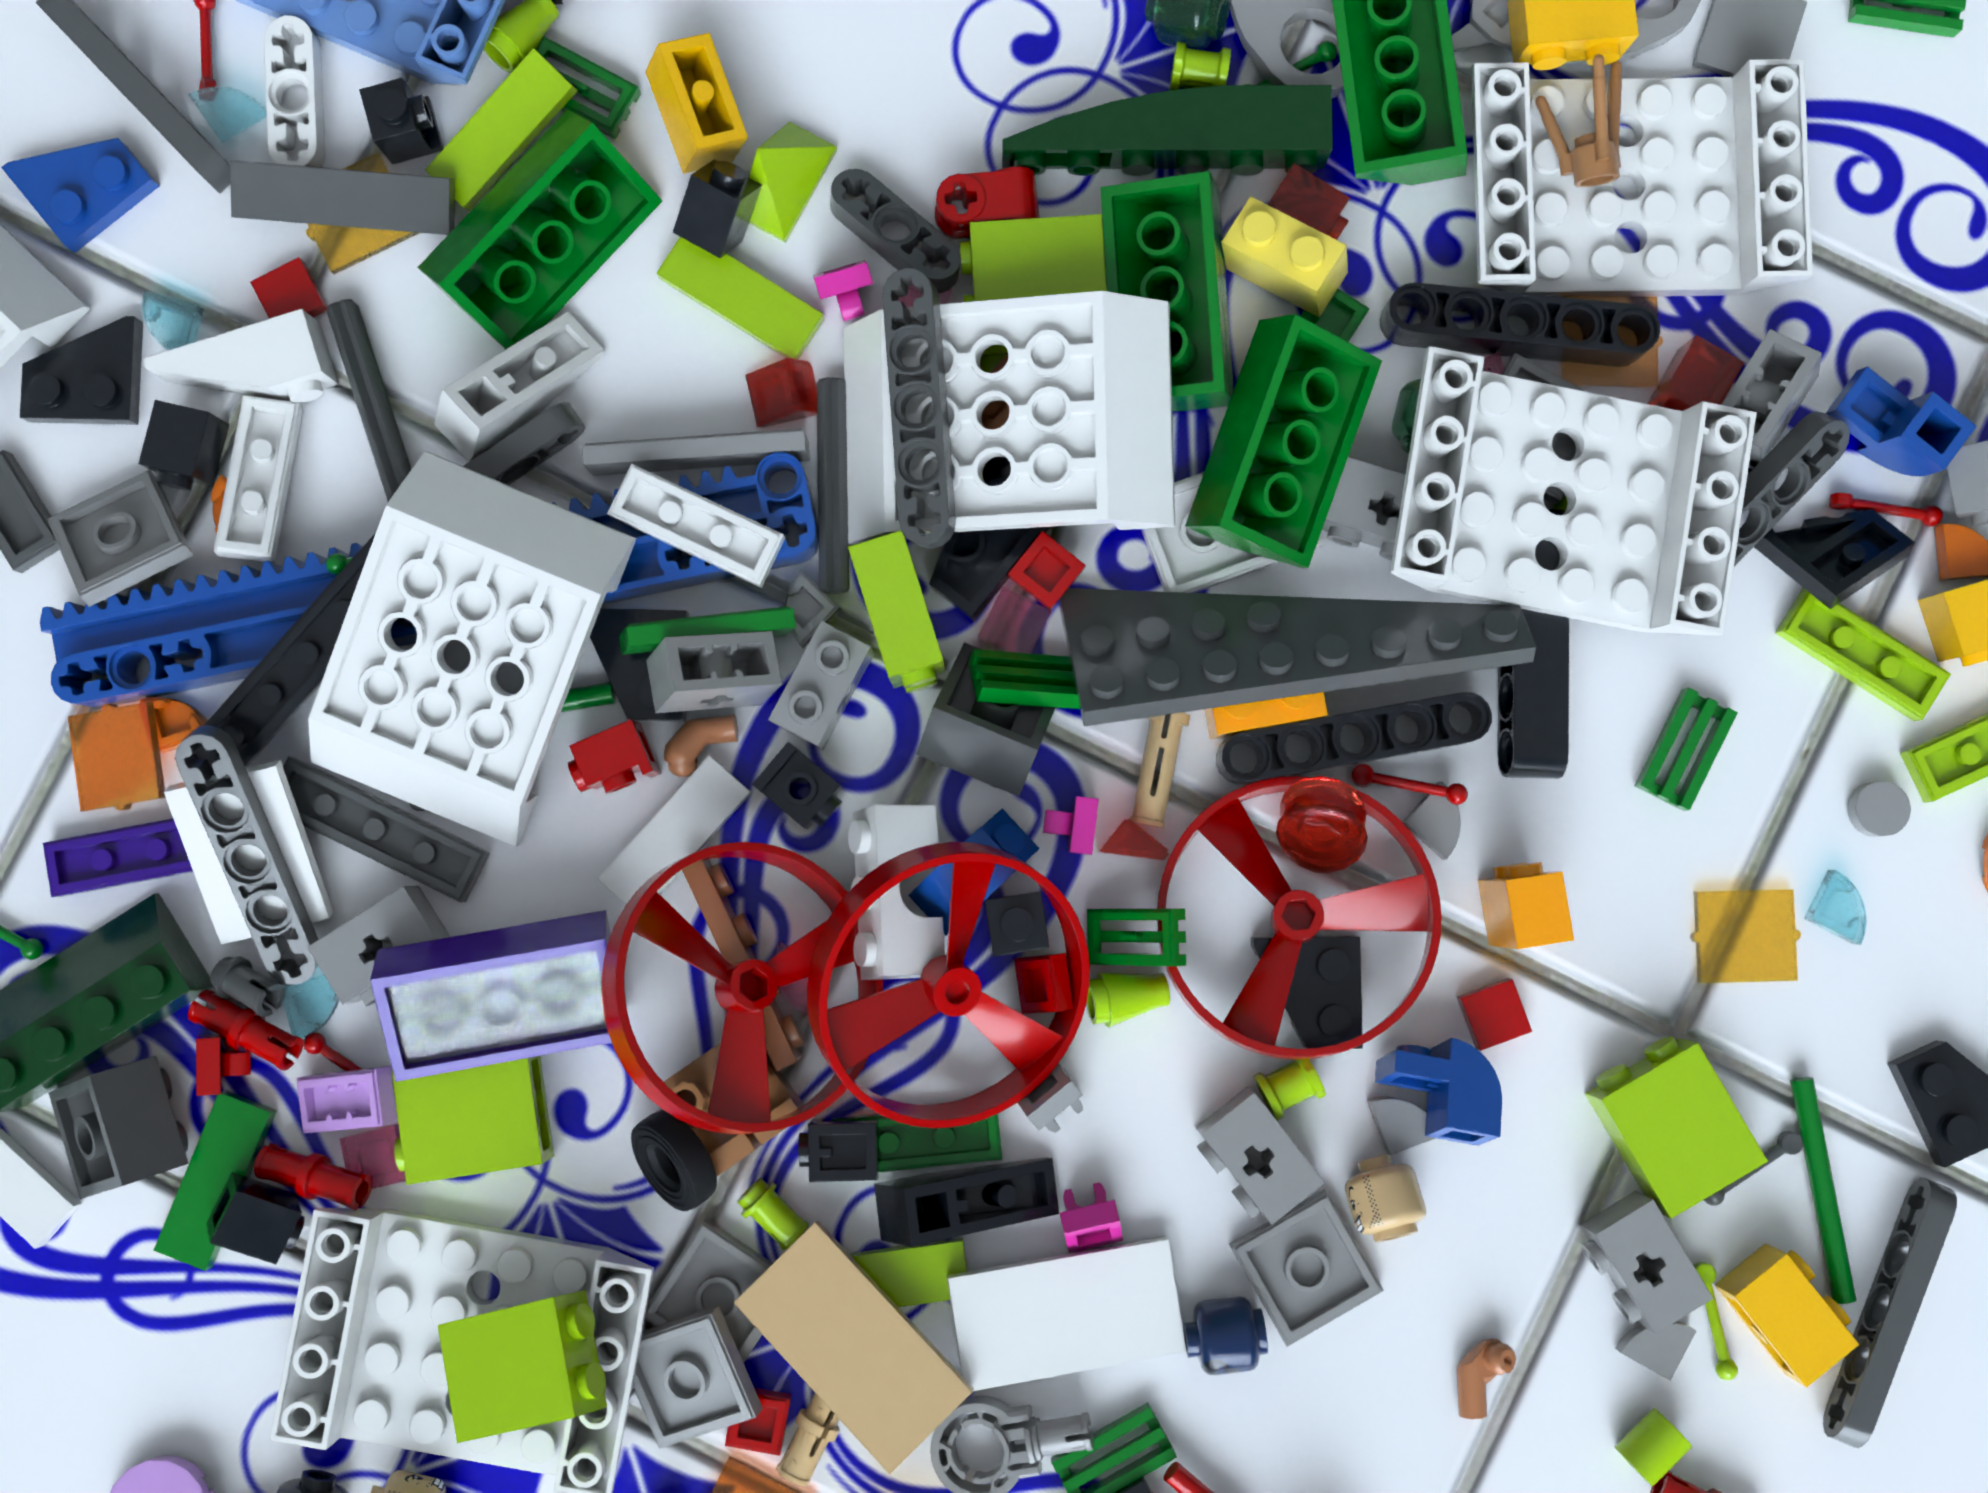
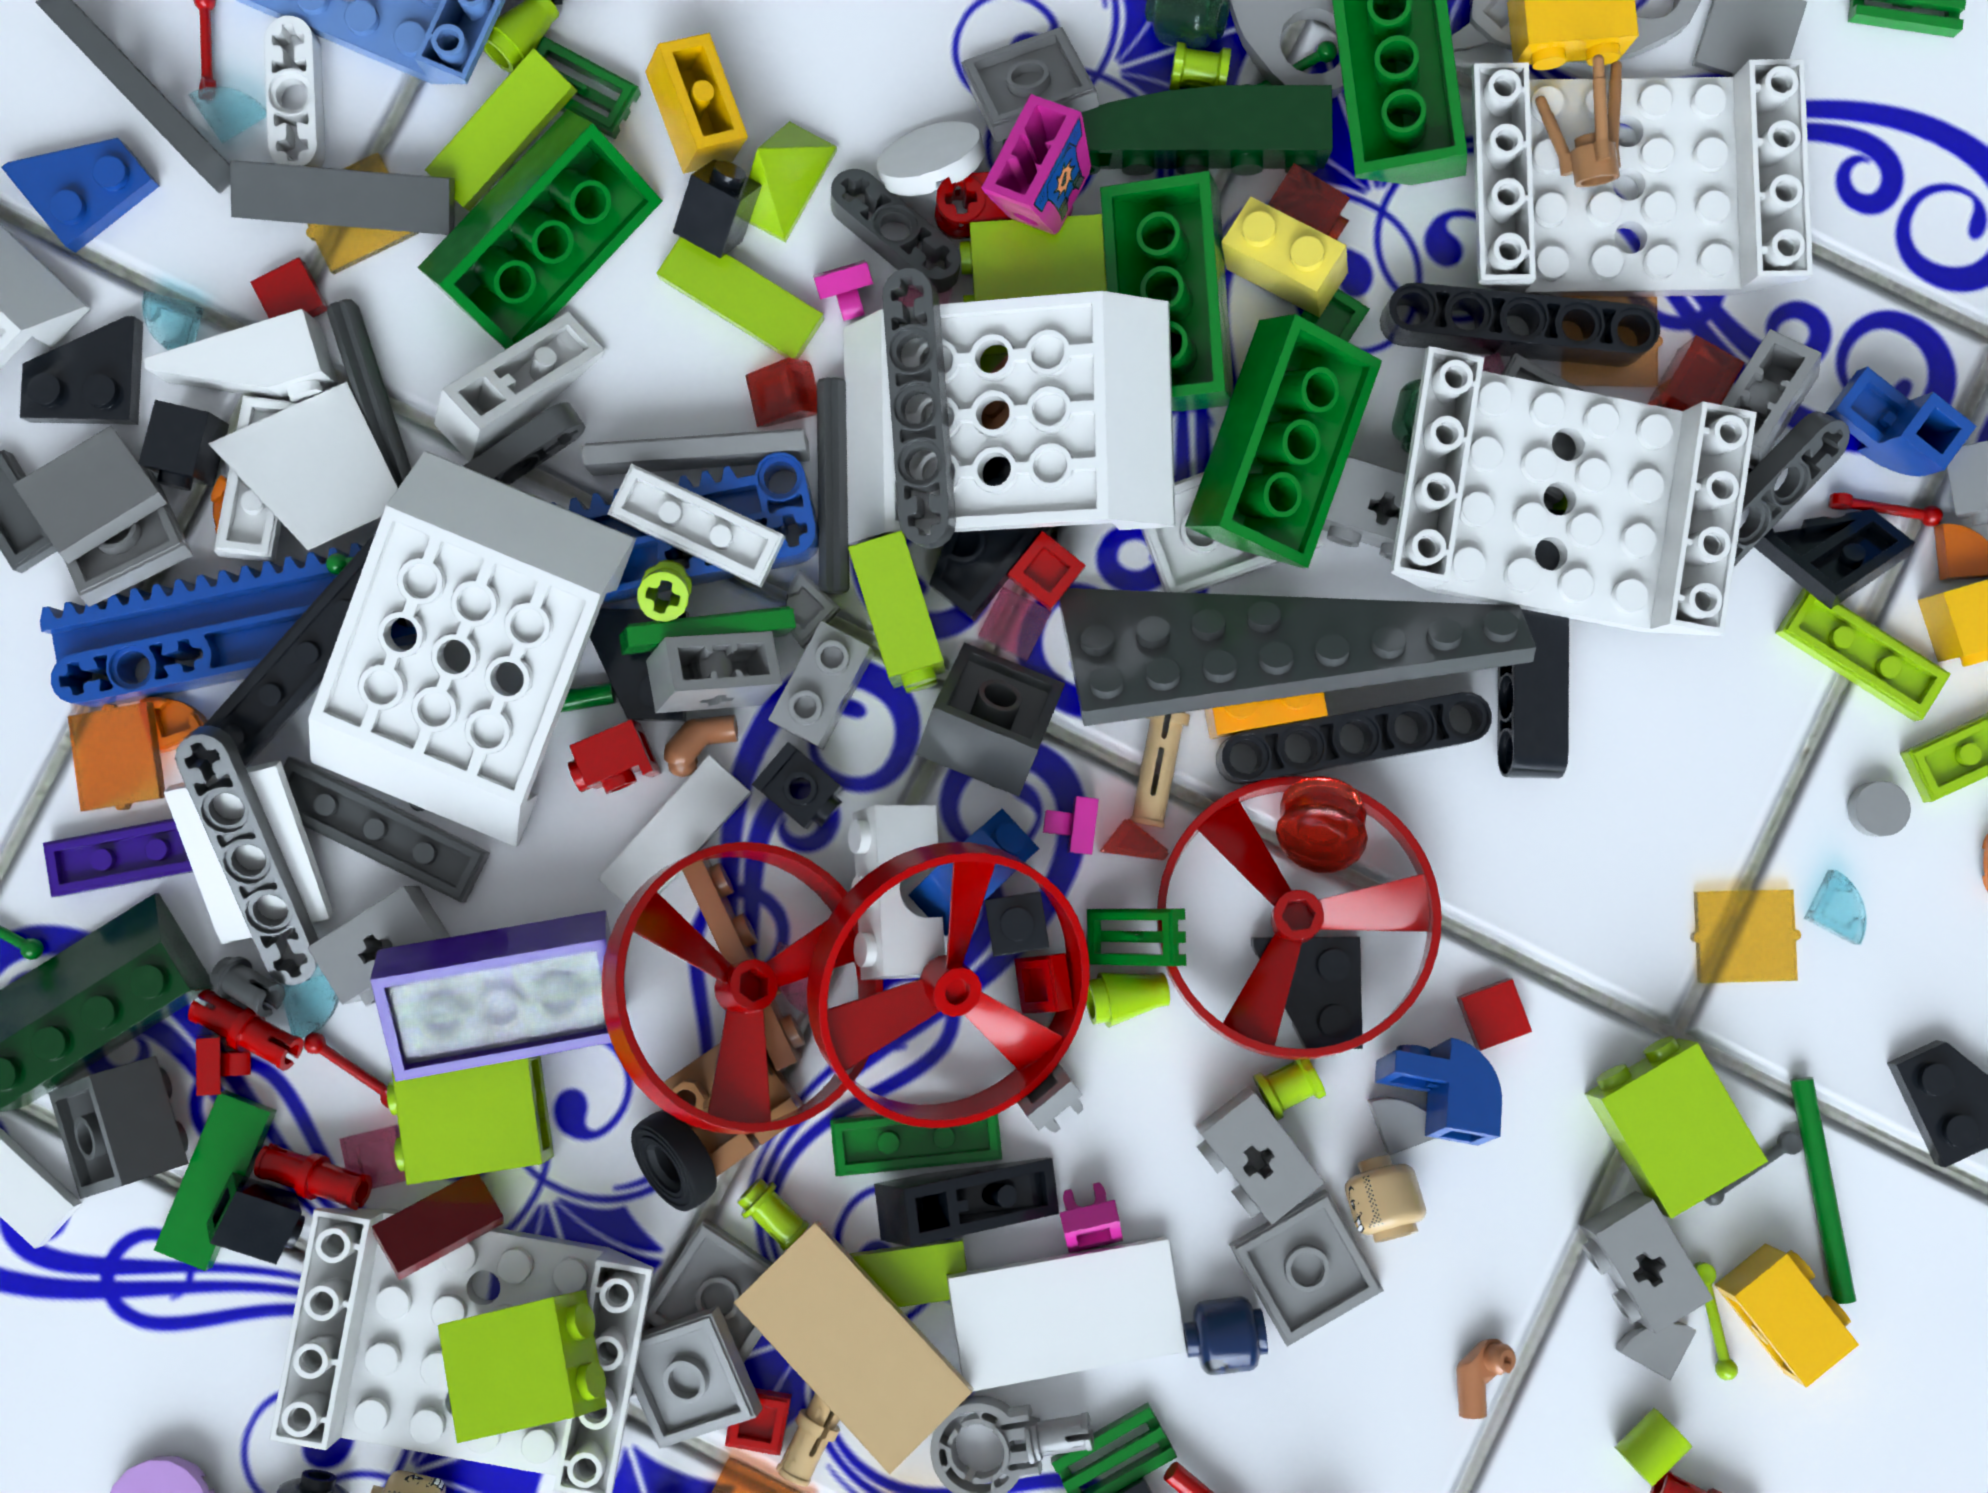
(89, 494): none -> light grey tile
(313, 466): none -> white sticker
(347, 1100): lavender plate -> none
(400, 121): black brick -> none
(437, 1225): none -> dark red tile
(648, 591): none -> lime bush
(840, 1150): black bracket -> none
(930, 155): none -> white tile
(1023, 679): green tile -> none
(1035, 66): none -> light grey tile
(1039, 176): none -> dark pink torso
(1364, 776): red hinge -> none
(1436, 824): light grey tile -> none
(1525, 907): light orange brick -> none
(1707, 708): green tile -> none
(1889, 1312): dark grey beam -> none

